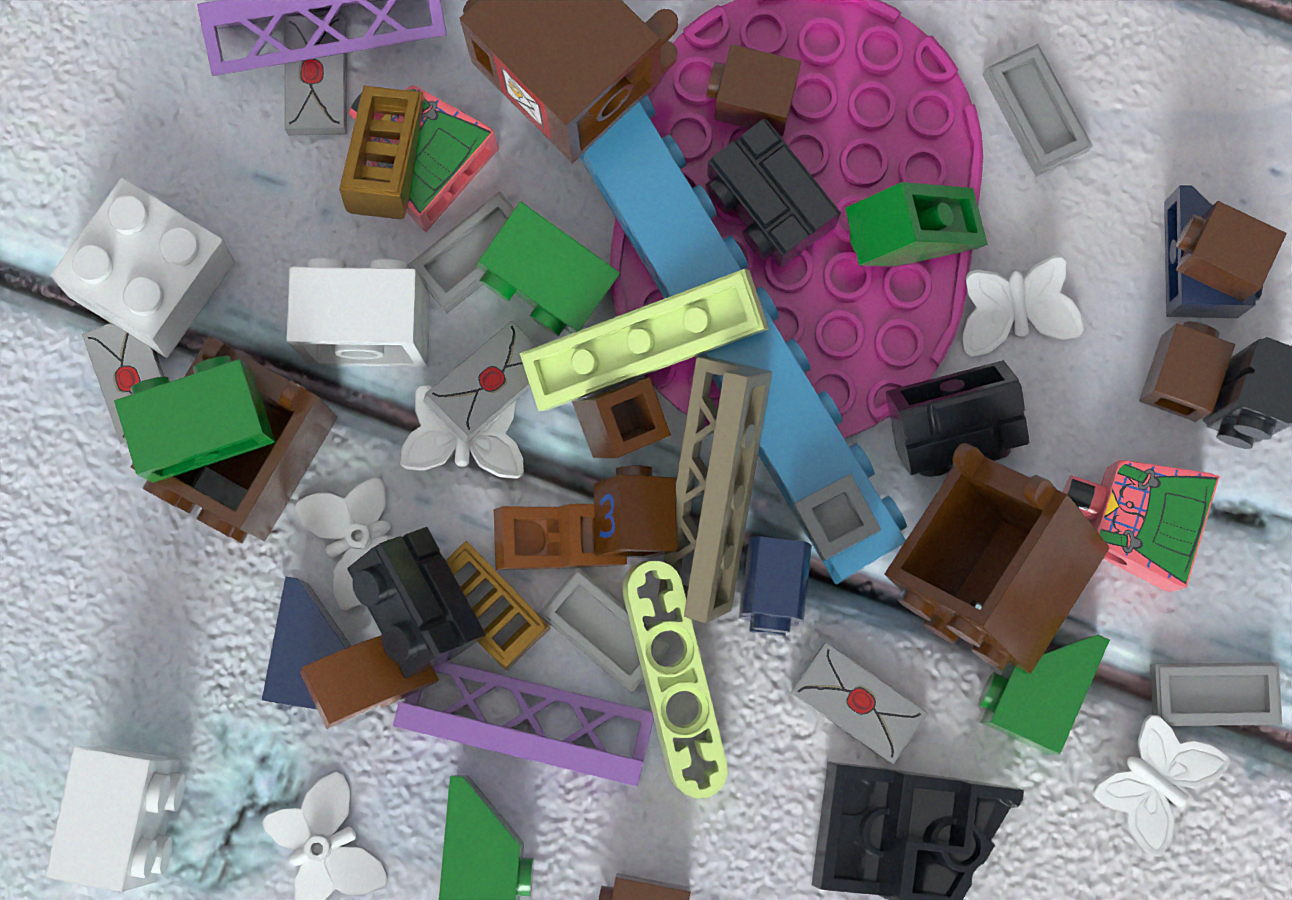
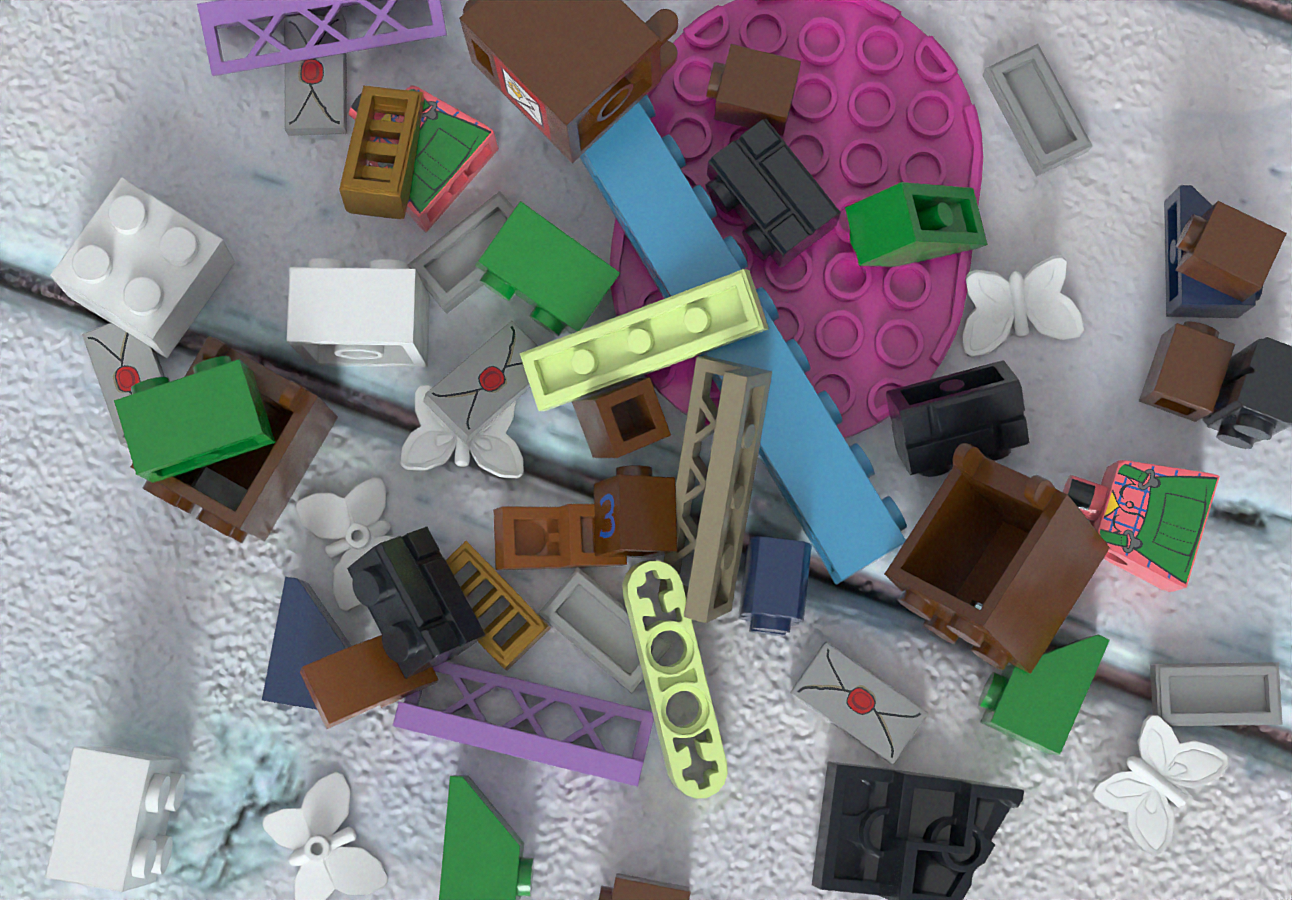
(836, 517): dark grey plate -> none

